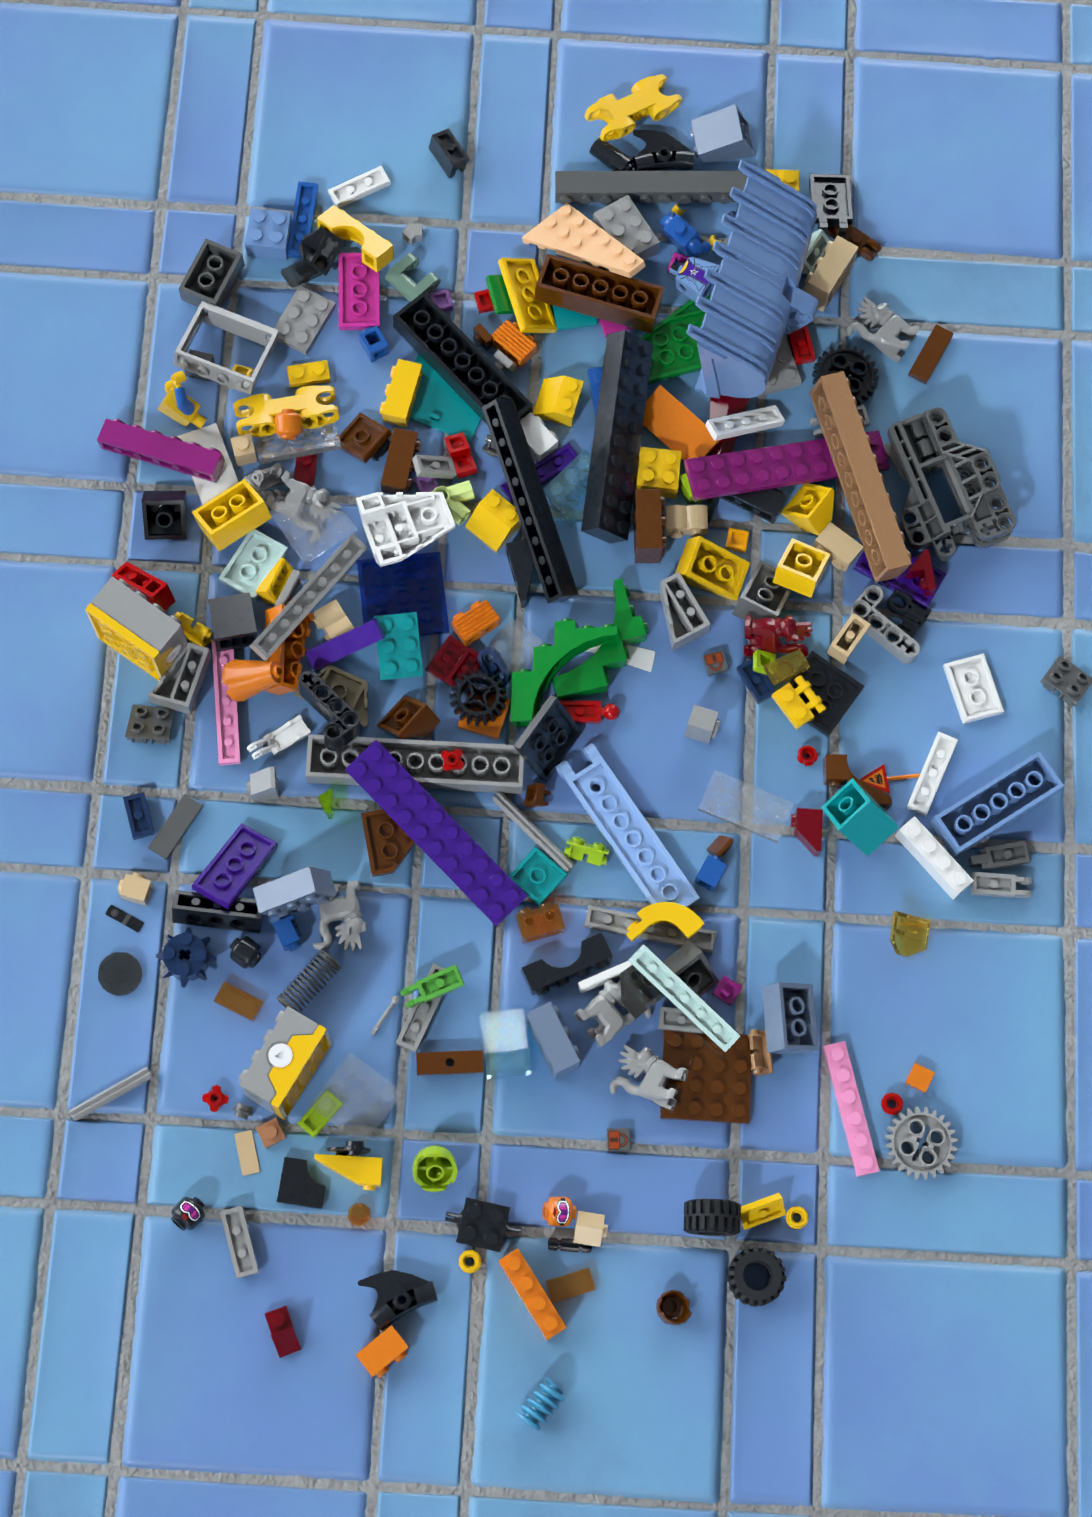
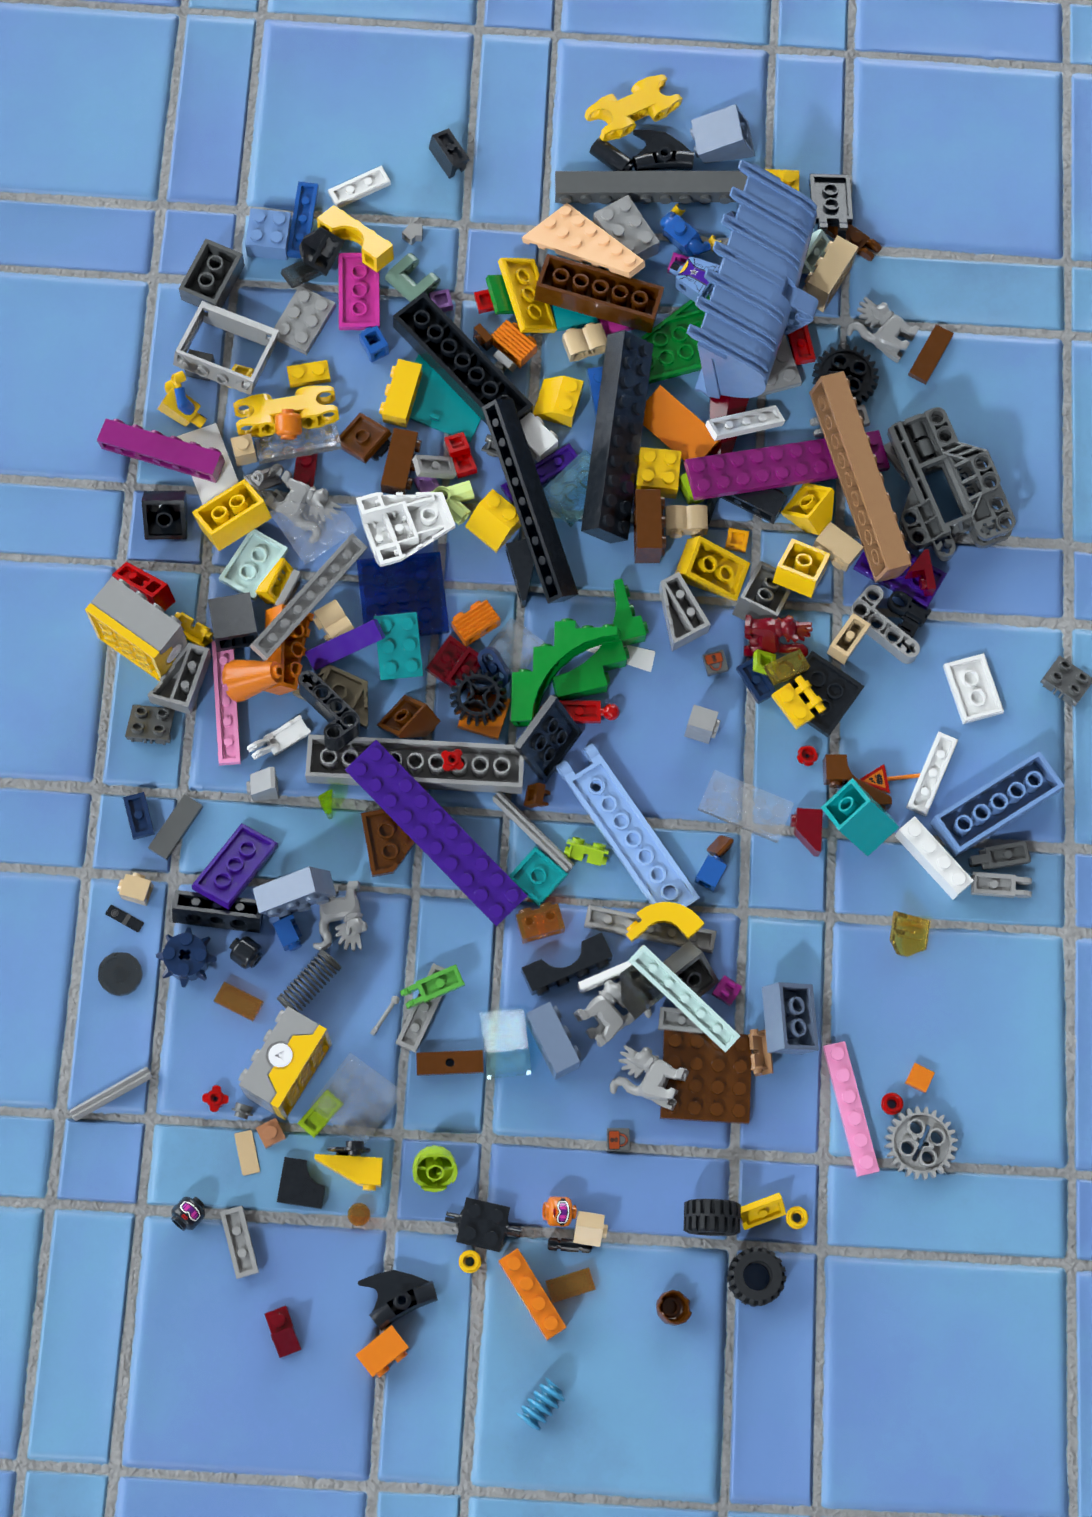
(584, 342): none -> tan brick

